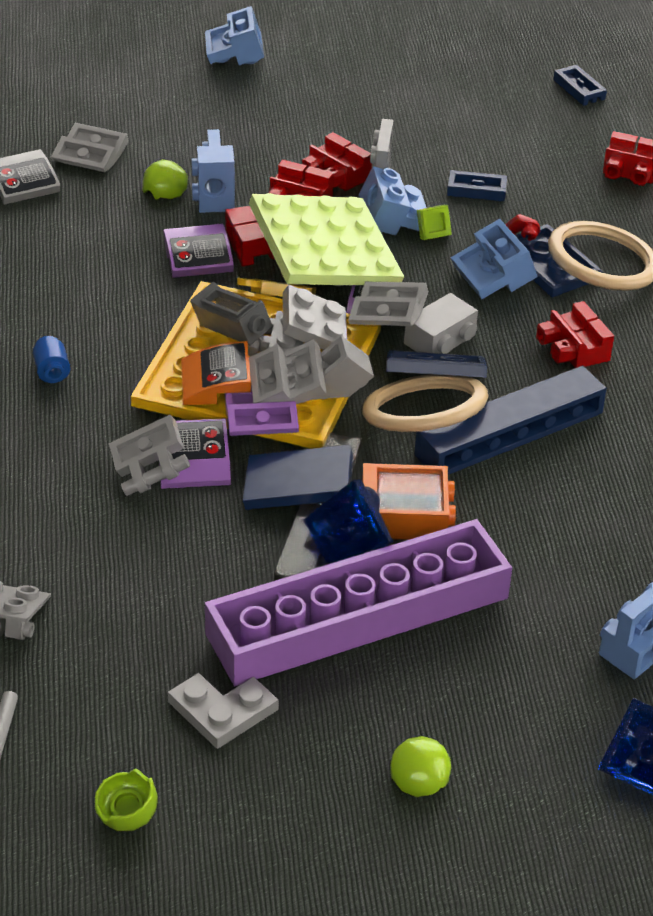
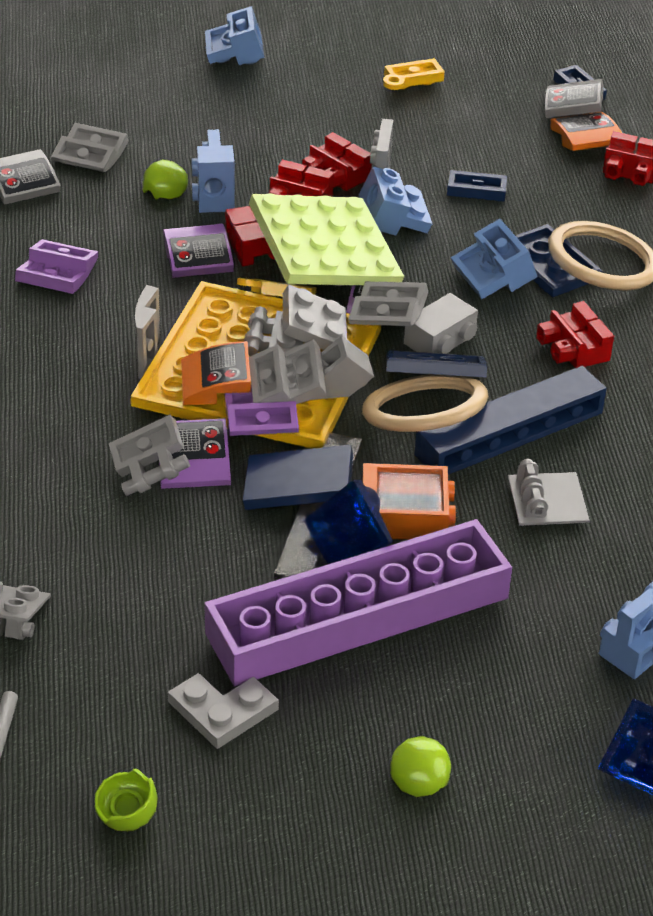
(51, 359): blue brick -> none
(57, 266): none -> medium lavender slope
(147, 328): none -> light grey slope
(231, 314): dark grey window -> none
(412, 74): none -> yellow hinge
(434, 222): lime tile -> none
(525, 225): red arm -> none
(546, 496): none -> light grey hinge
(574, 98): none -> slope
(585, 130): none -> orange slope

